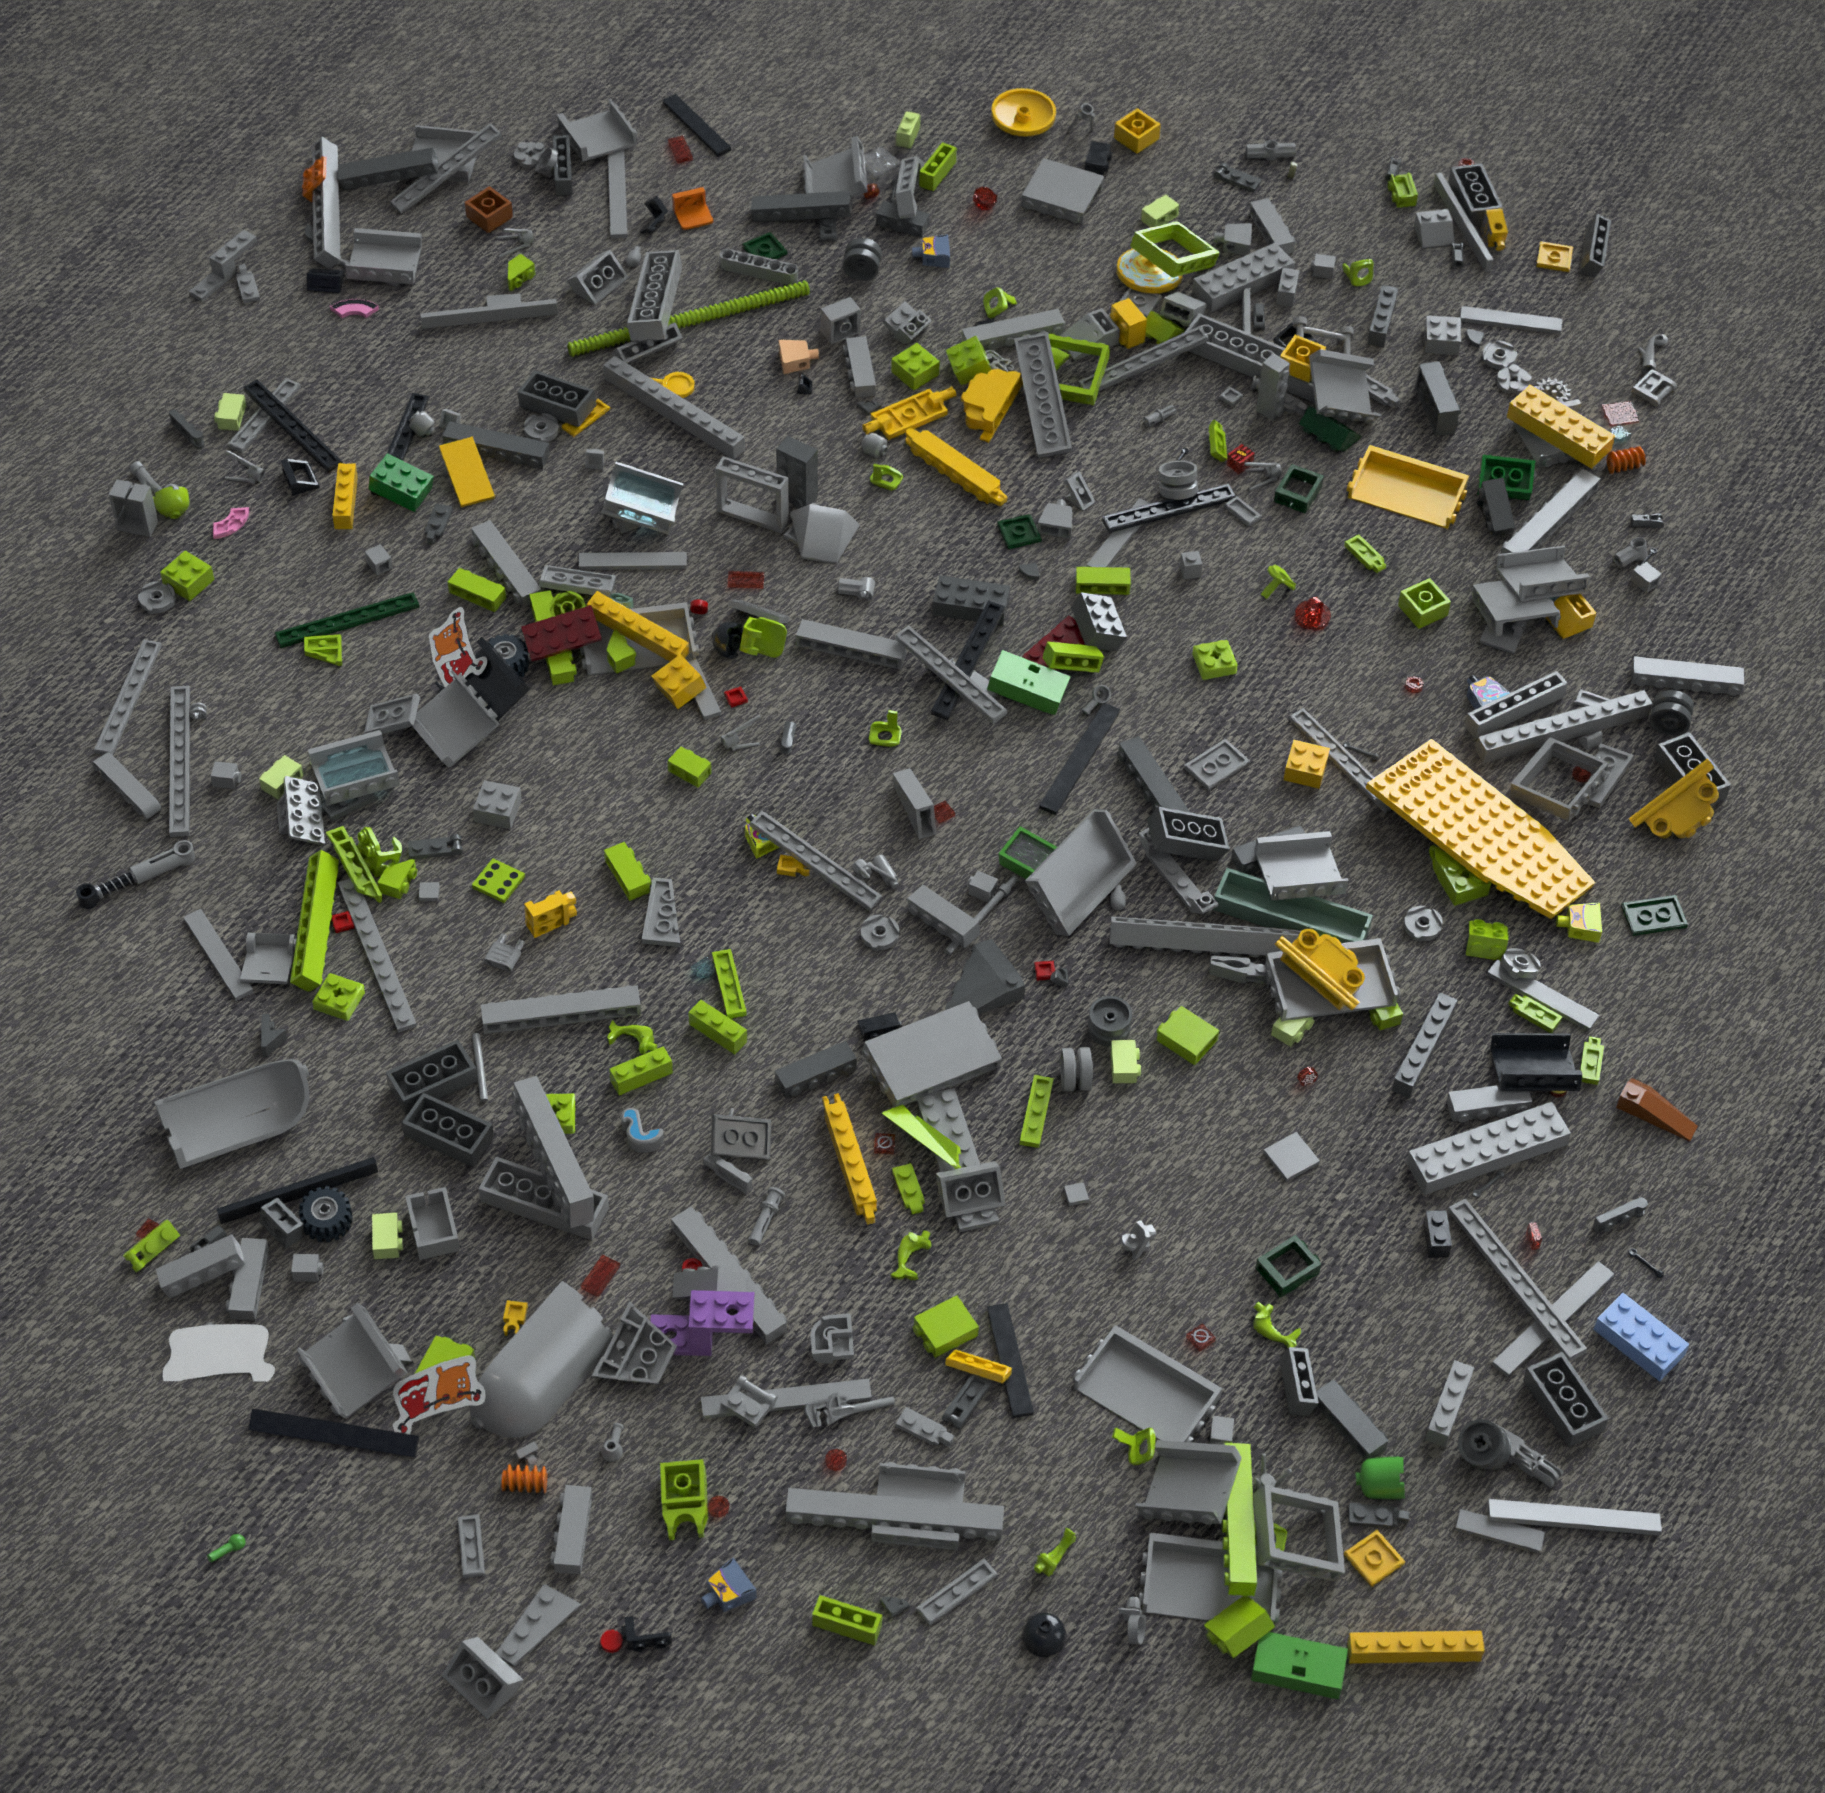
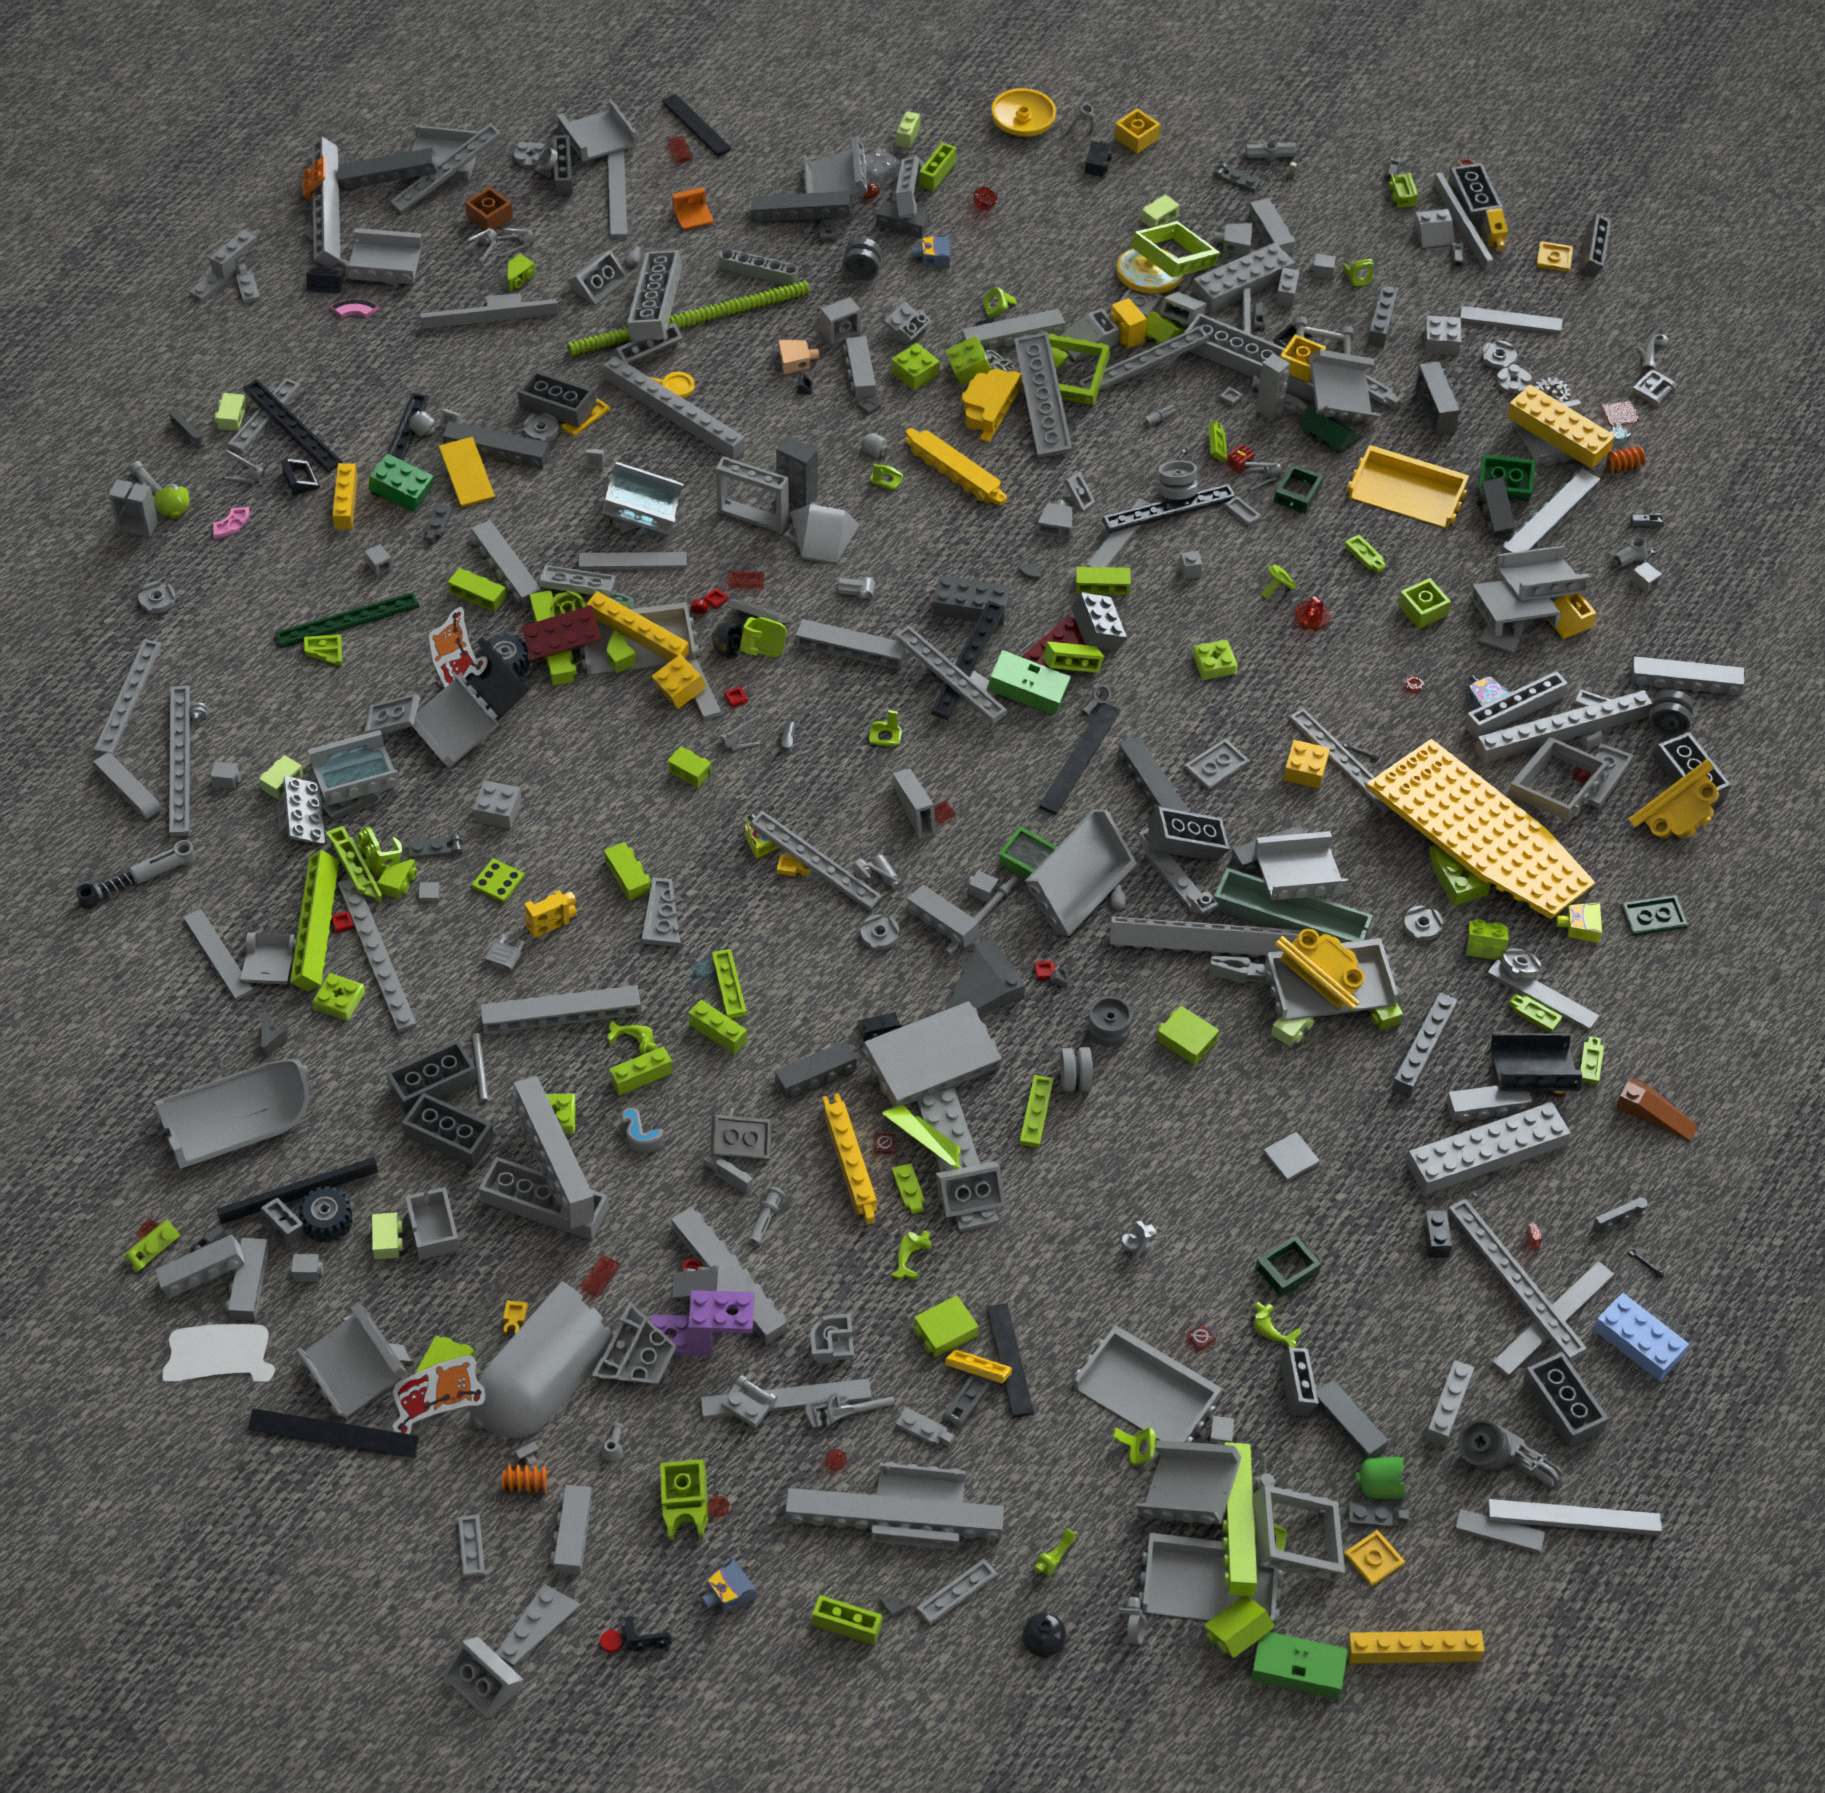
(187, 575): lime brick -> none
(234, 1543): bright green bar -> none
(486, 238): none -> light grey plant
(658, 210): black bracket -> none
(716, 598): none -> red tile
(765, 246): dark green tile -> none
(910, 413): yellow plate -> none
(1019, 531): dark green tile -> none
(1061, 190): light grey panel -> none
(1076, 1194): light grey tile -> none
(1124, 1061): yellowish green brick -> none
(1307, 1076): clear red tile -> none
(1475, 337): tile -> none

